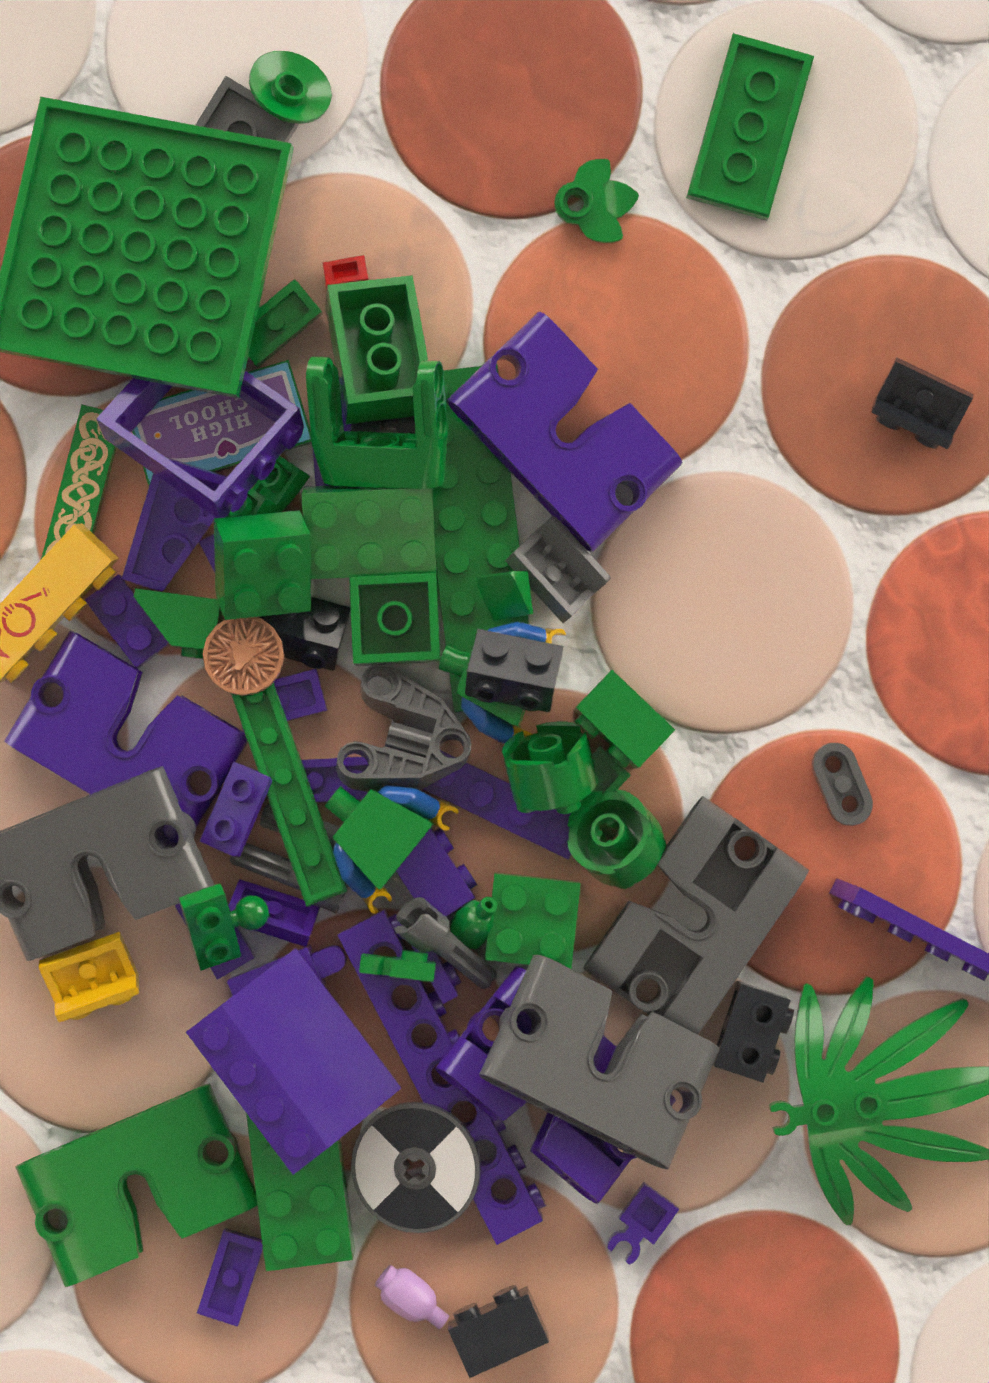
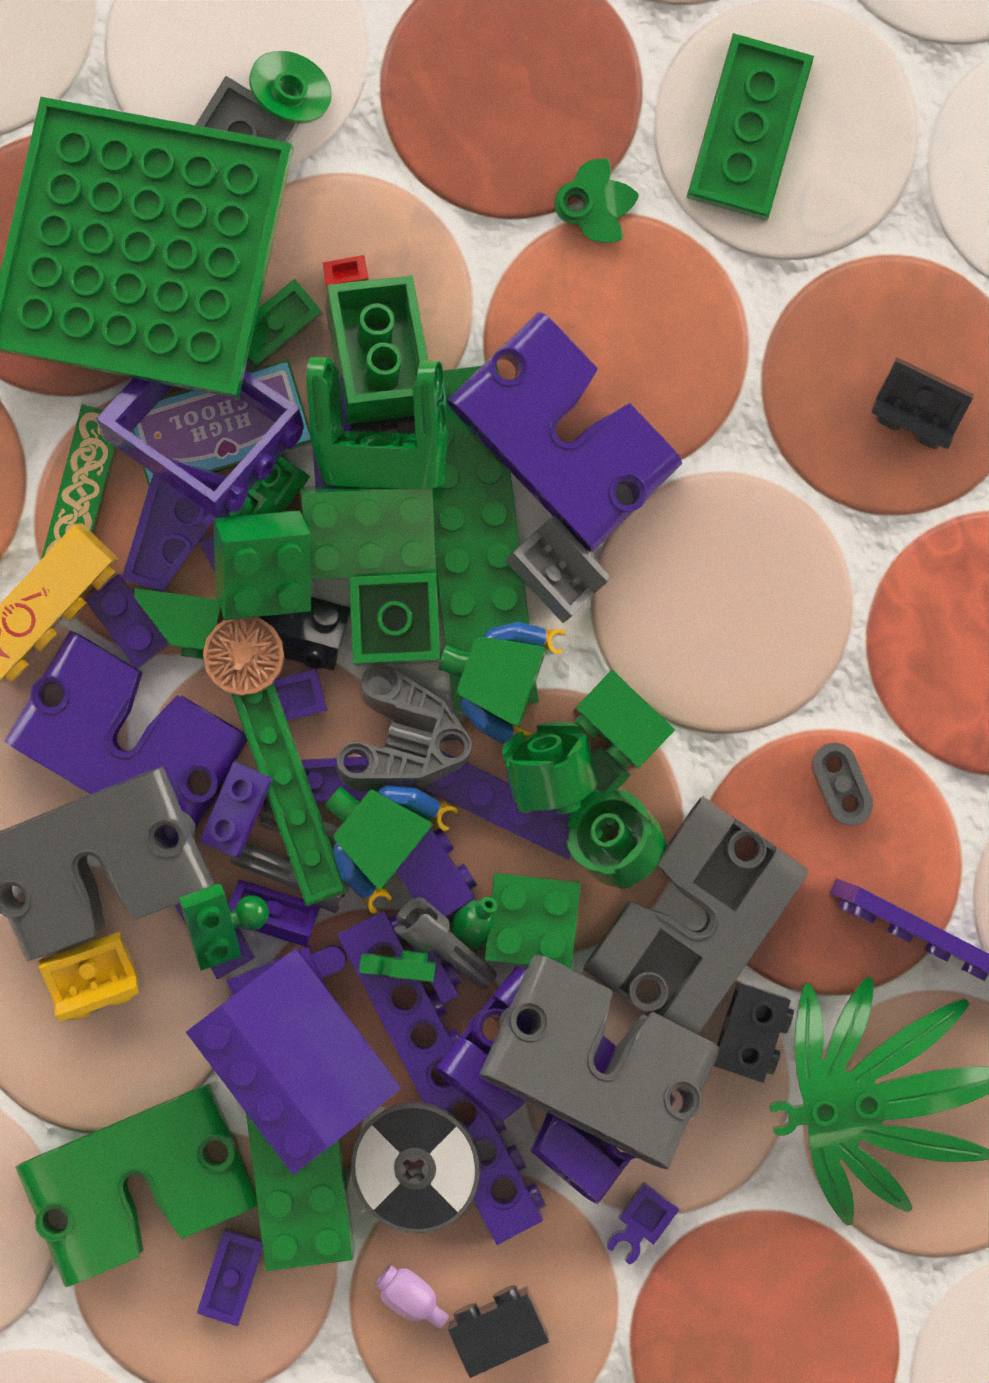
(506, 594): green slope -> none
(513, 671): bracket -> none

